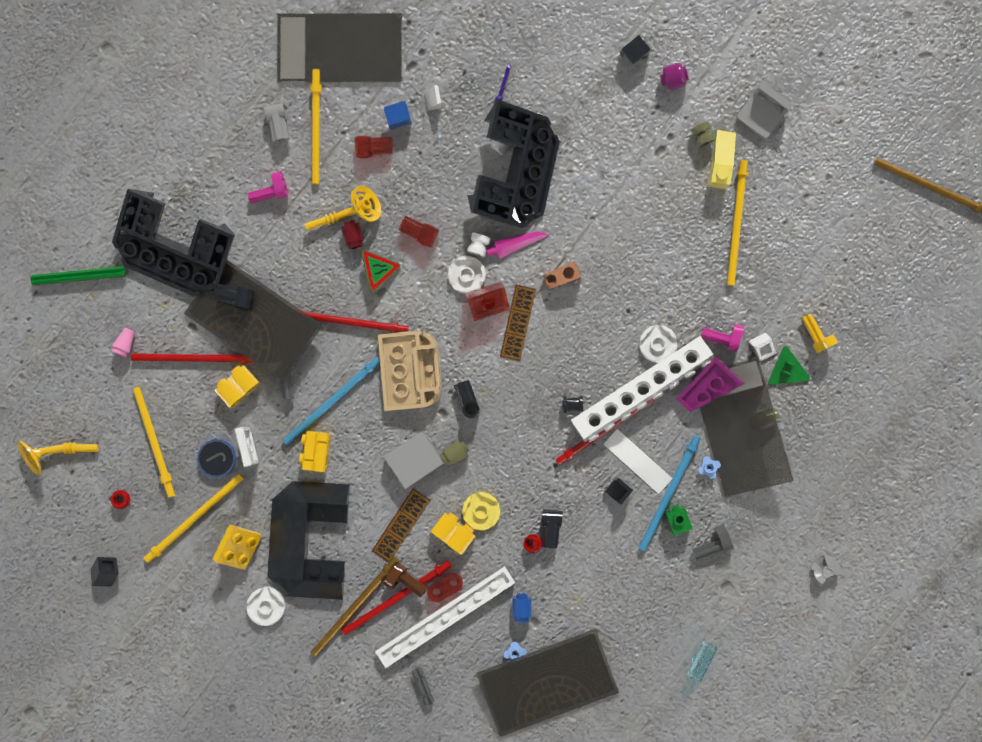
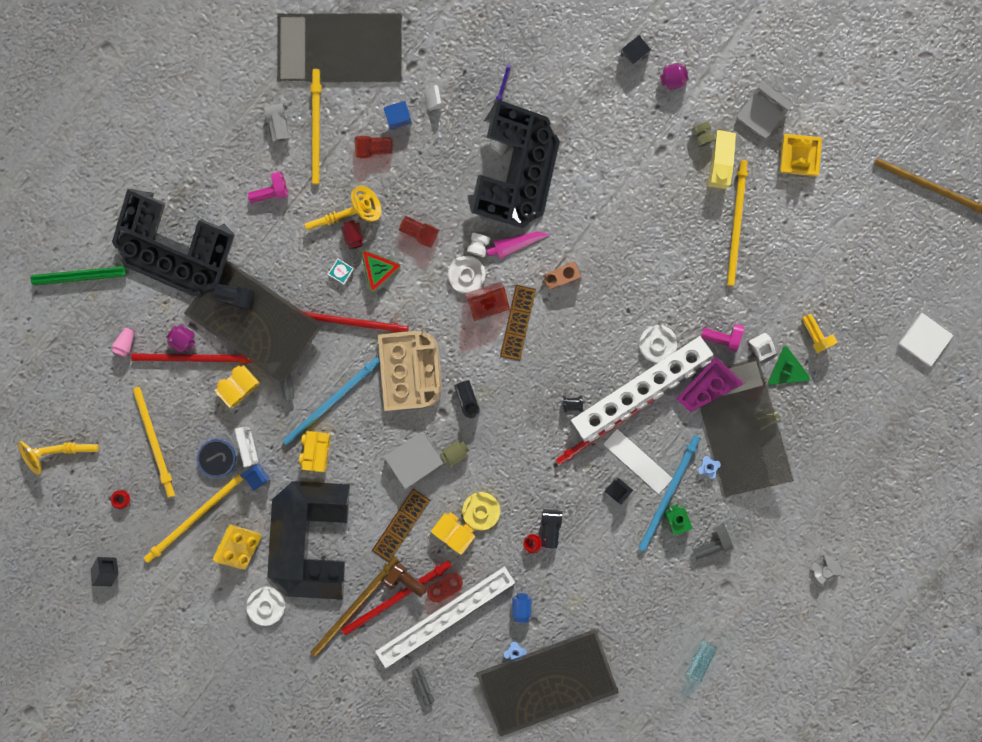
(181, 338): none -> magenta head
(256, 476): none -> blue panel
(341, 271): none -> tile
(800, 155): none -> yellow plate
(925, 339): none -> white tile

